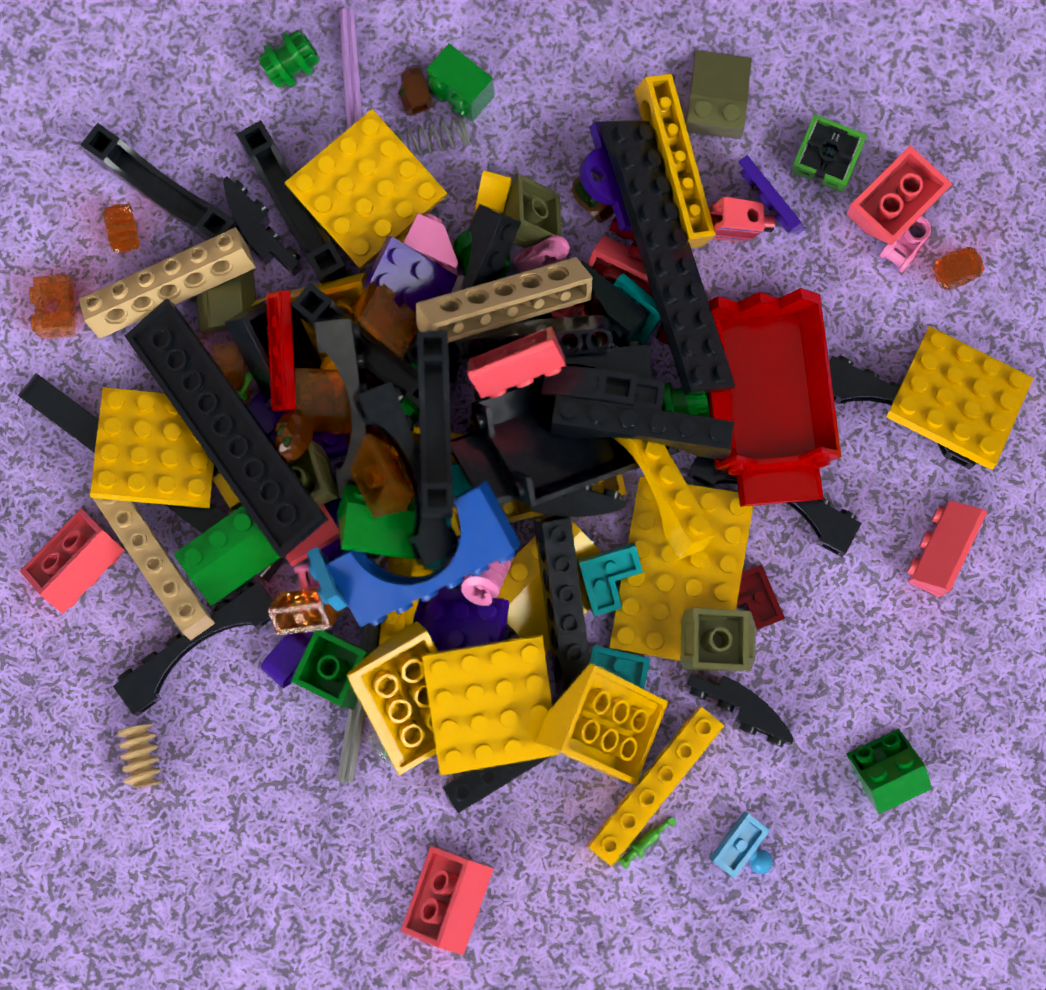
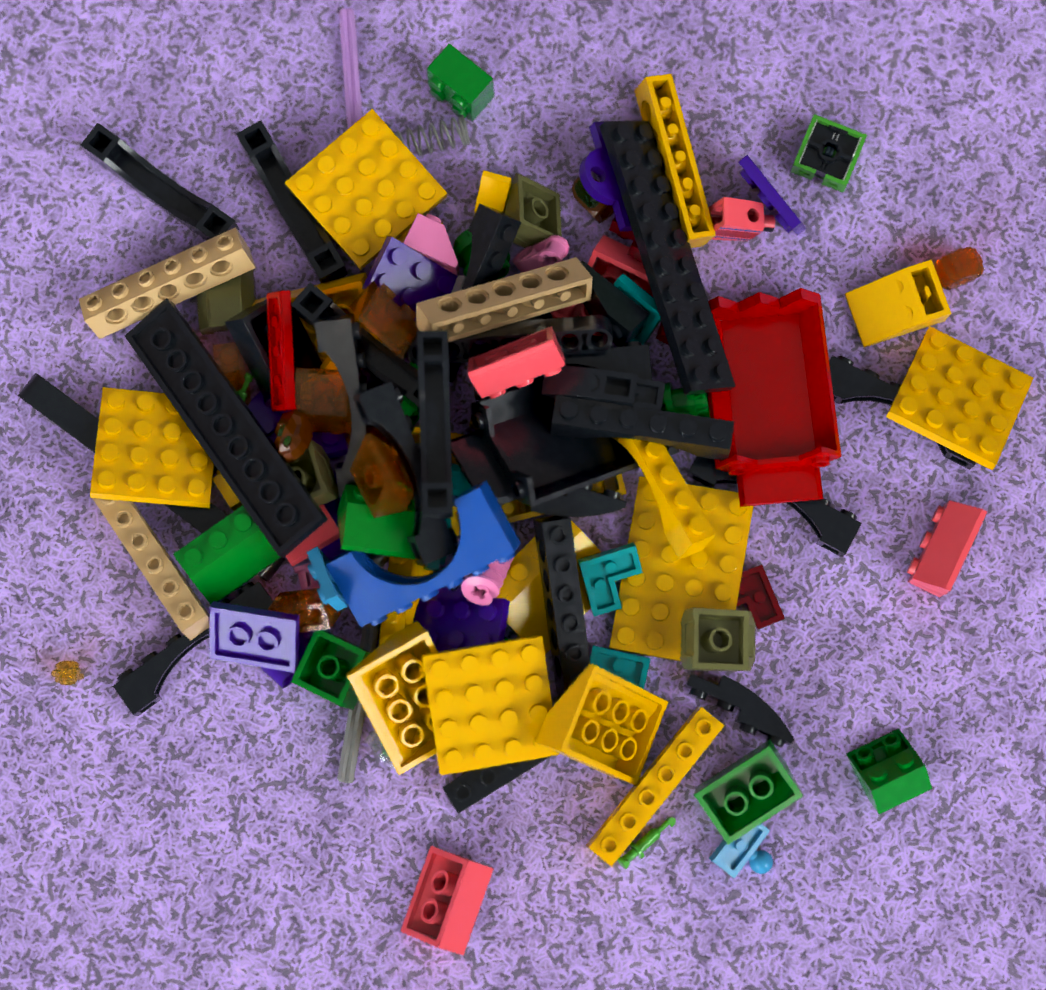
(62, 321): clear orange brick -> none
(67, 672): none -> clear yellow plate
(72, 561): coral slope -> none
(121, 228): clear orange gear -> none
(139, 756): tan piece -> none
(251, 221): black slope -> none
(254, 636): none -> plate
(289, 58): green piece -> none
(414, 91): reddish brown rock -> none
(718, 95): olive slope -> none
(748, 792): none -> green slope
(898, 197): coral slope -> none
(898, 304): none -> yellow slope
(907, 246): bright pink piece -> none

